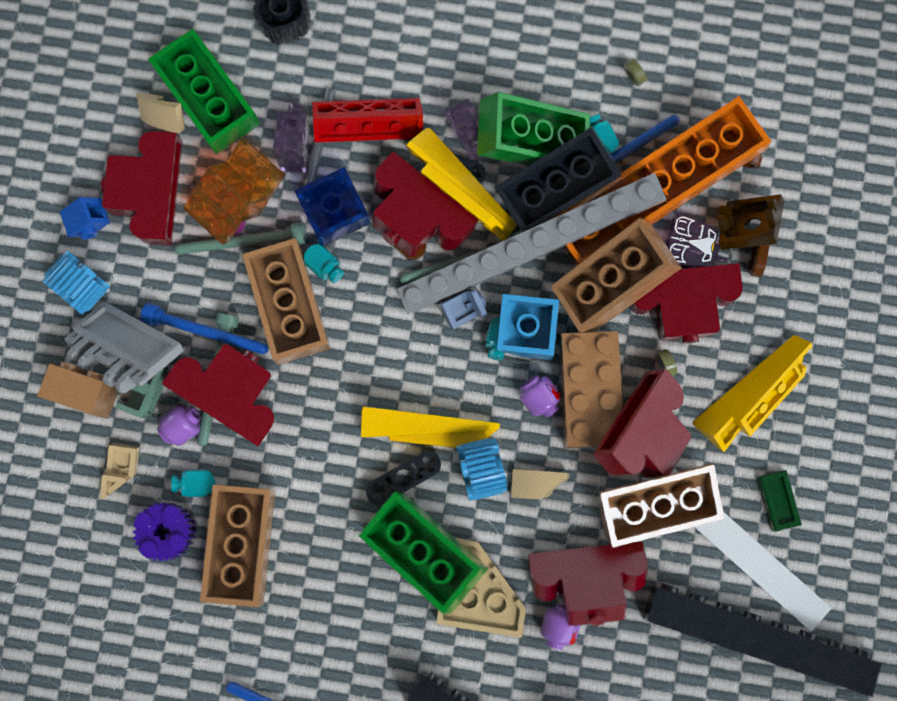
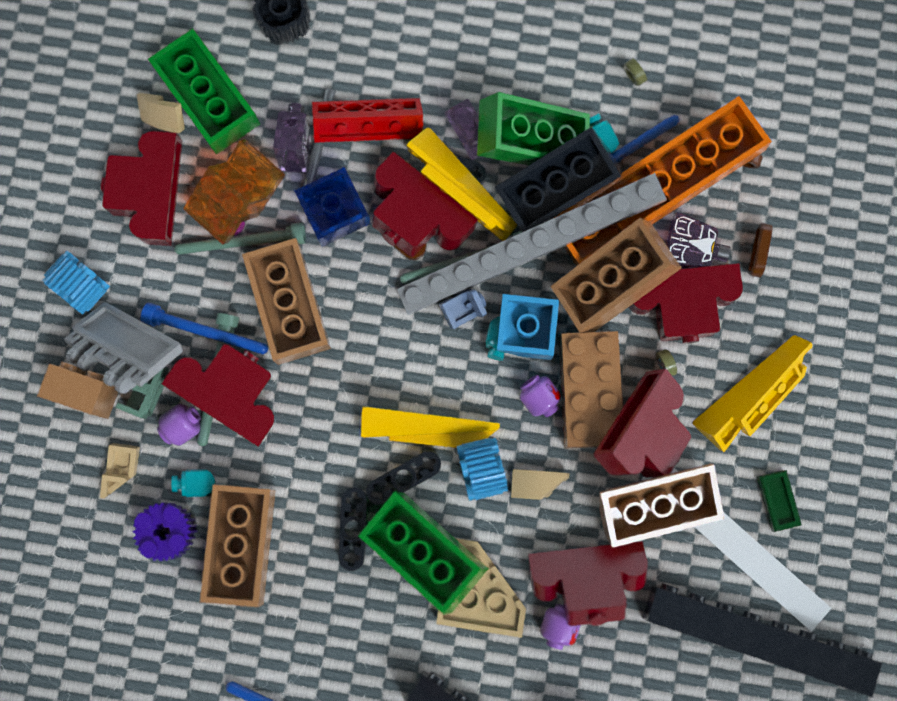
(84, 217): blue brick -> none
(323, 263): teal arm -> none
(361, 507): none -> black beam
(739, 213): dark brown piece -> none

